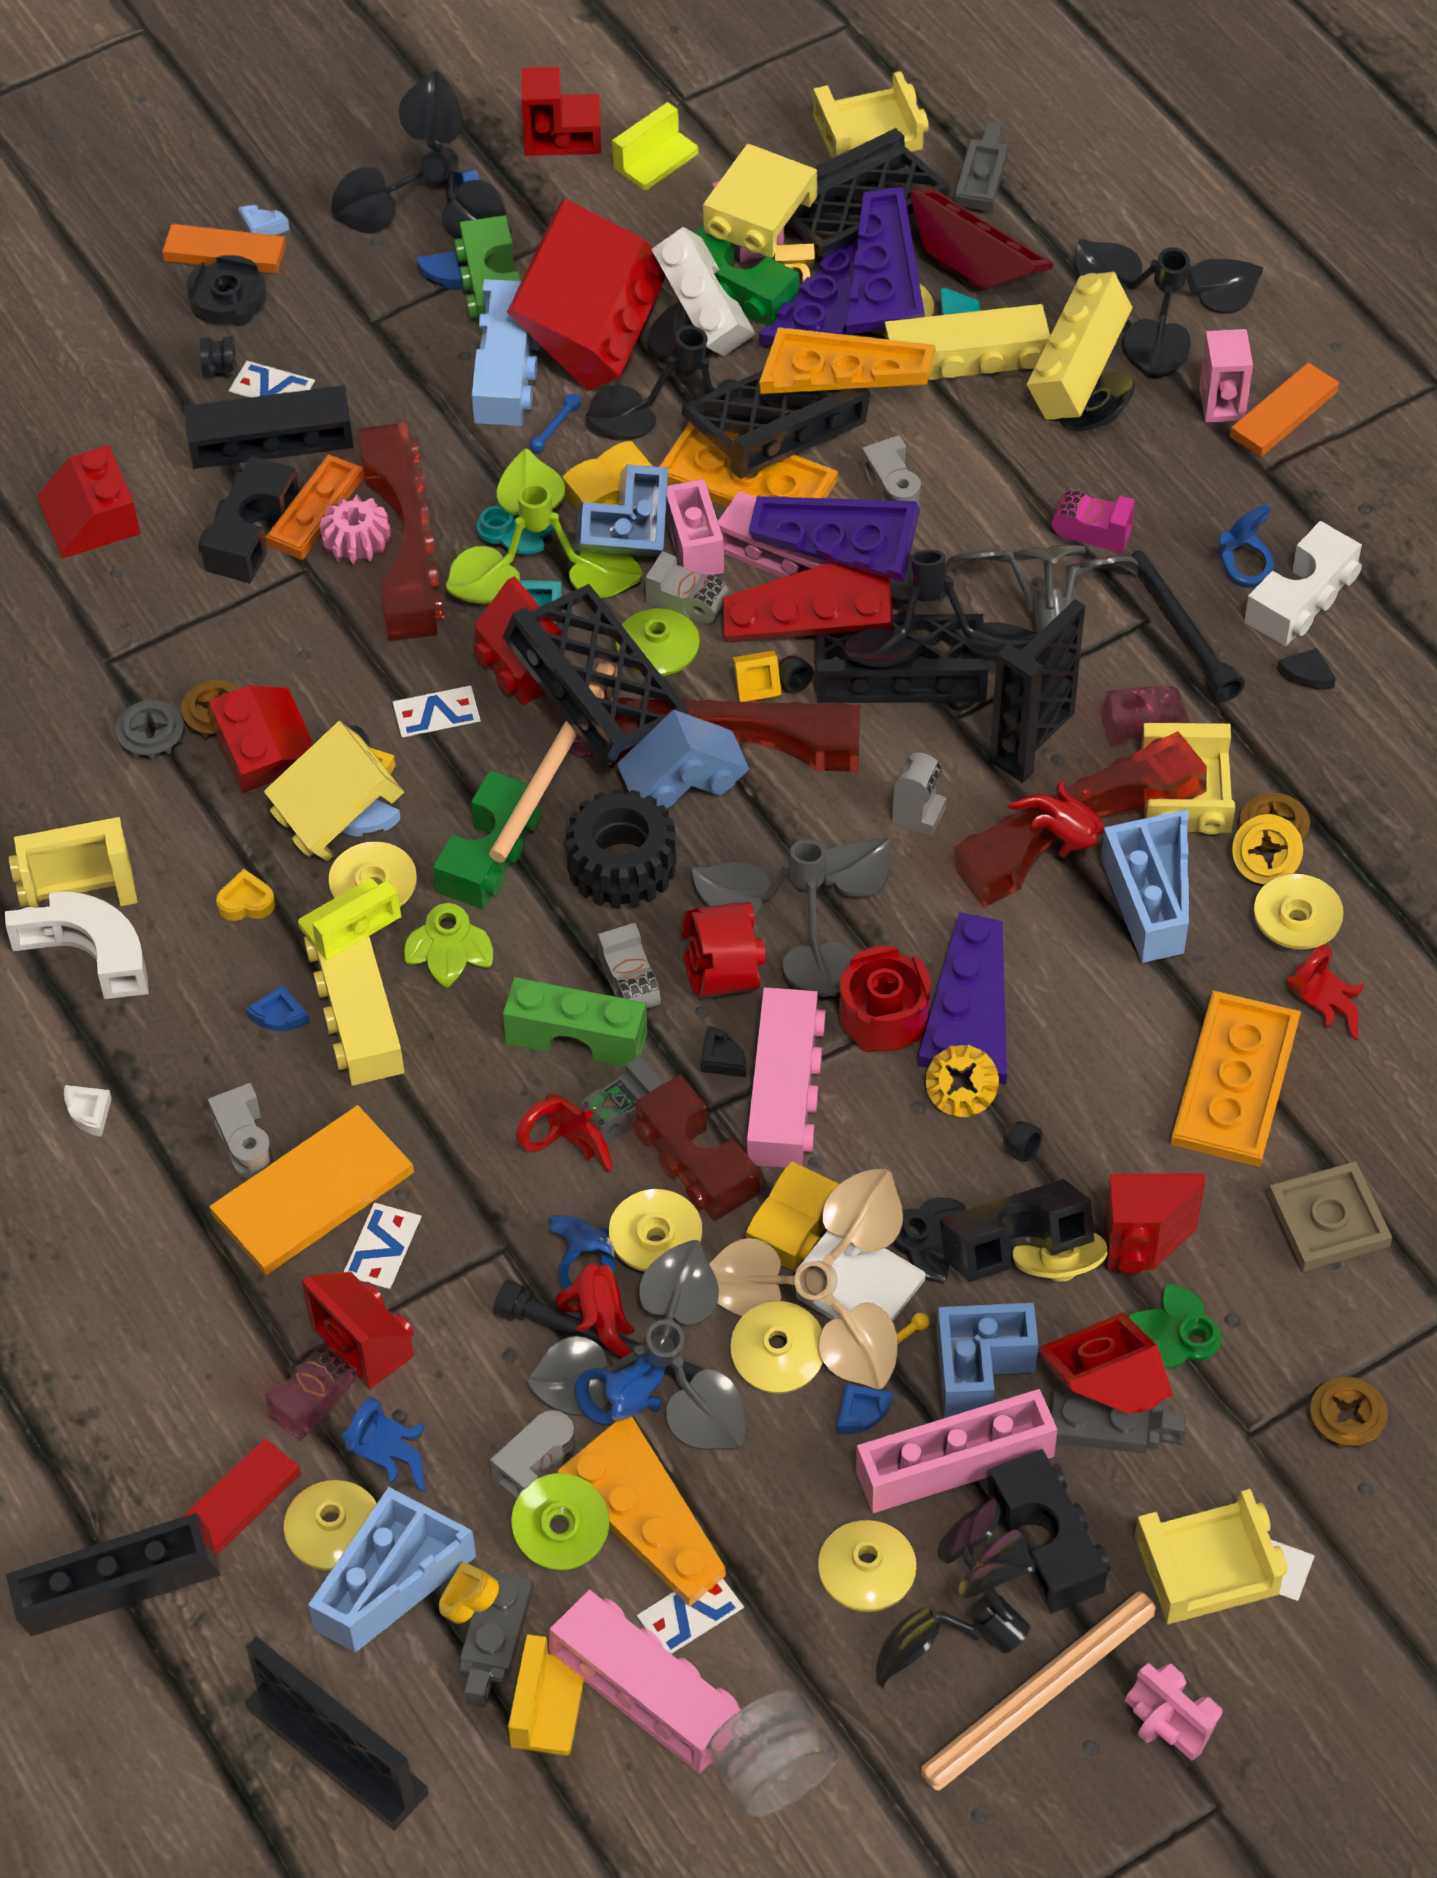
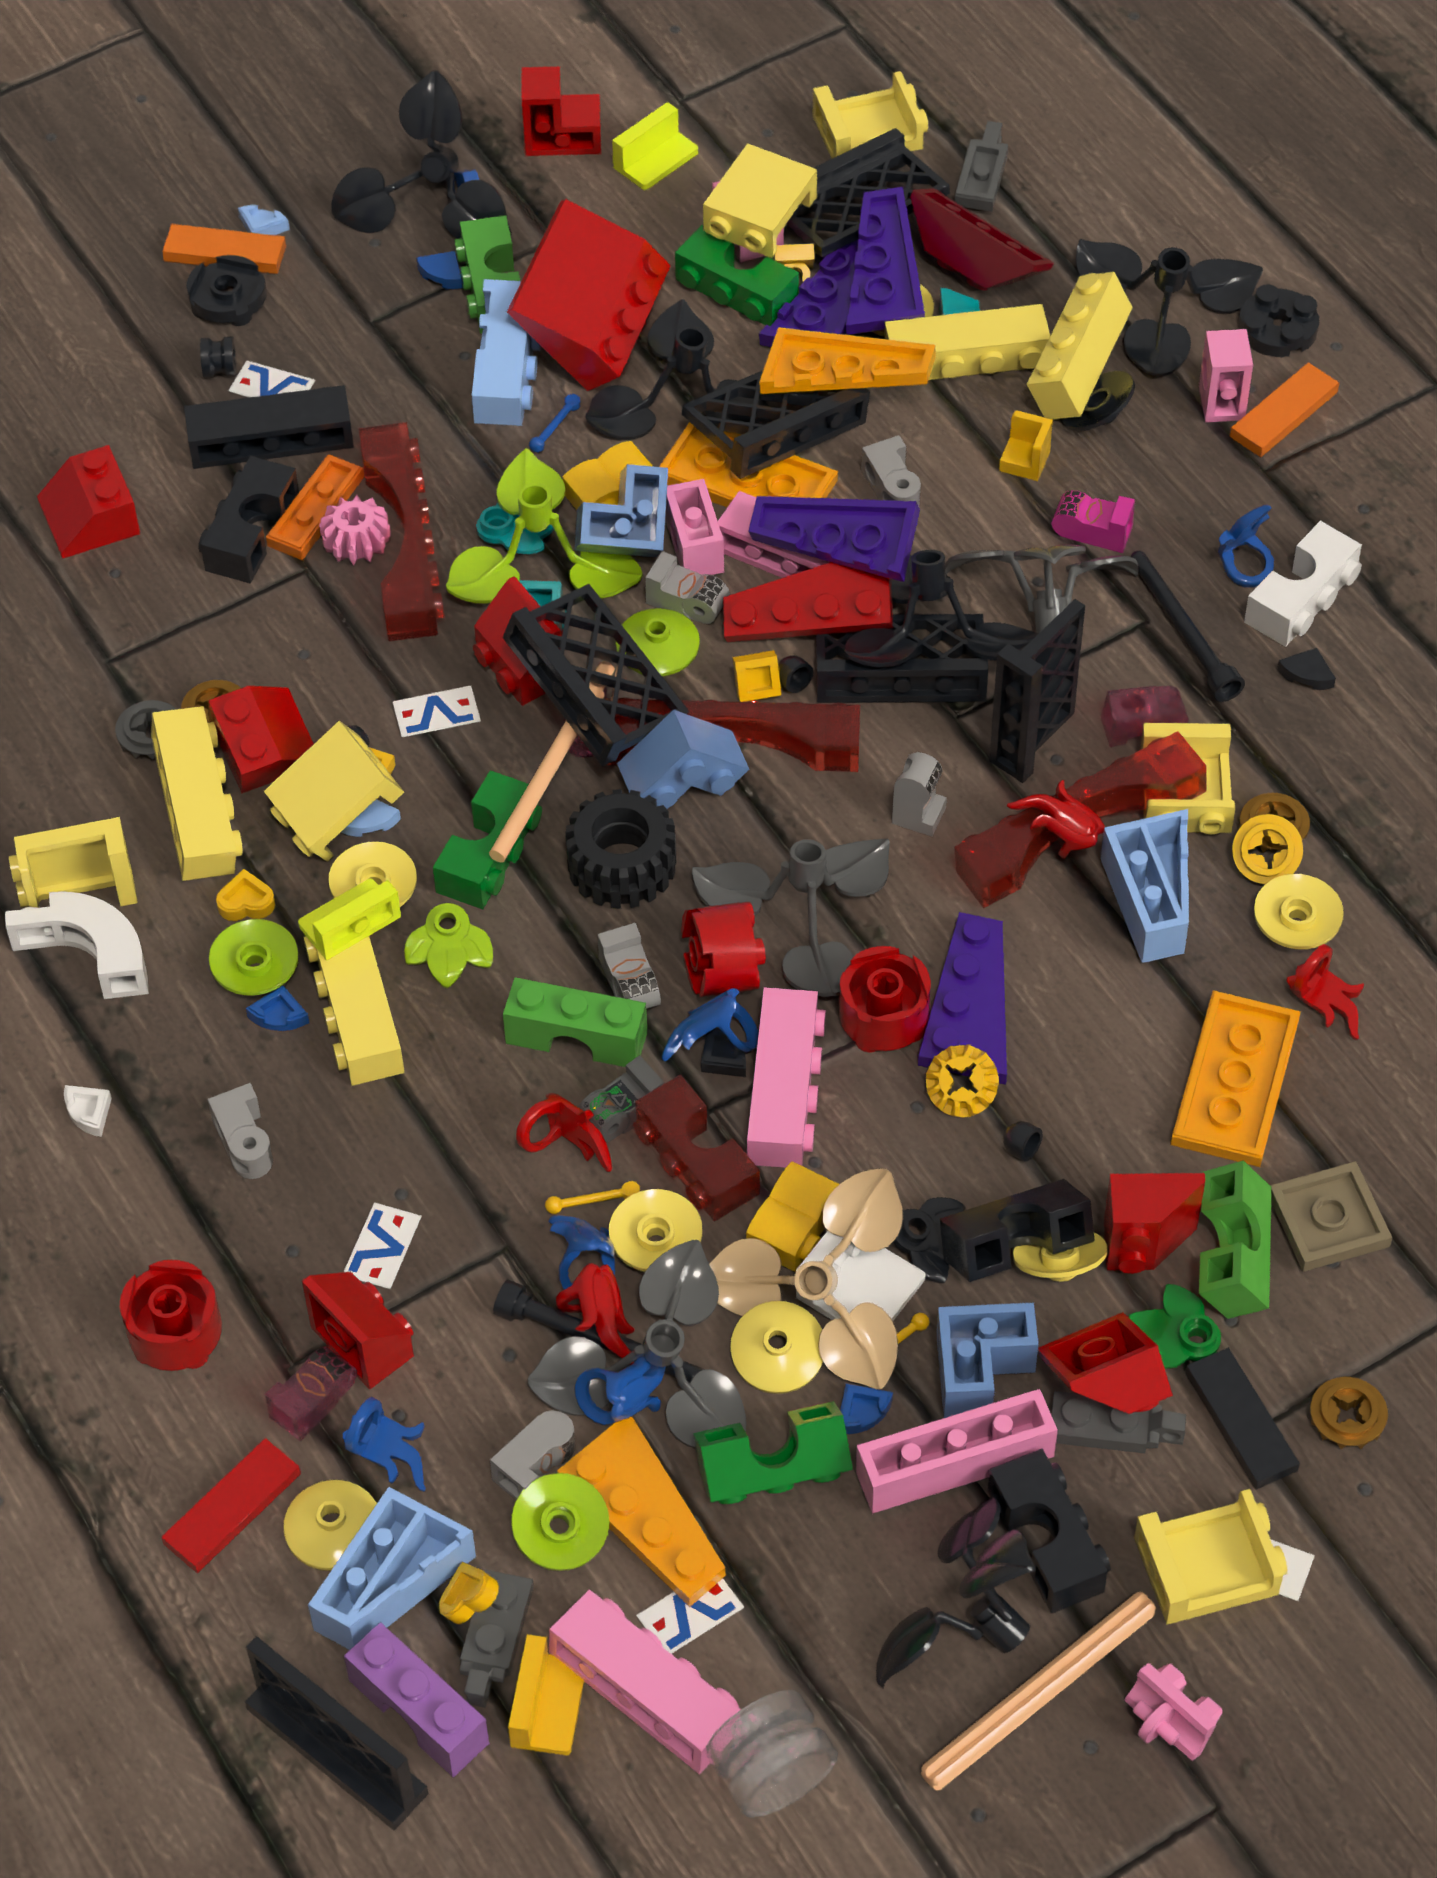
(113, 1574): black brick -> none
(171, 1316): none -> red brick
(194, 793): none -> light yellow brick
(248, 944): none -> lime dish
(311, 1190): light orange tile -> none
(437, 1714): none -> medium lavender arch
(555, 1204): none -> yellow hinge
(707, 1017): none -> blue piece
(709, 307): white arch -> none
(813, 1451): none -> green arch
(861, 1584): light yellow dish -> none
(1027, 445): none -> yellow panel
(1238, 1272): none -> bright green arch
(1242, 1418): none -> black tile
(1279, 304): none -> black plate

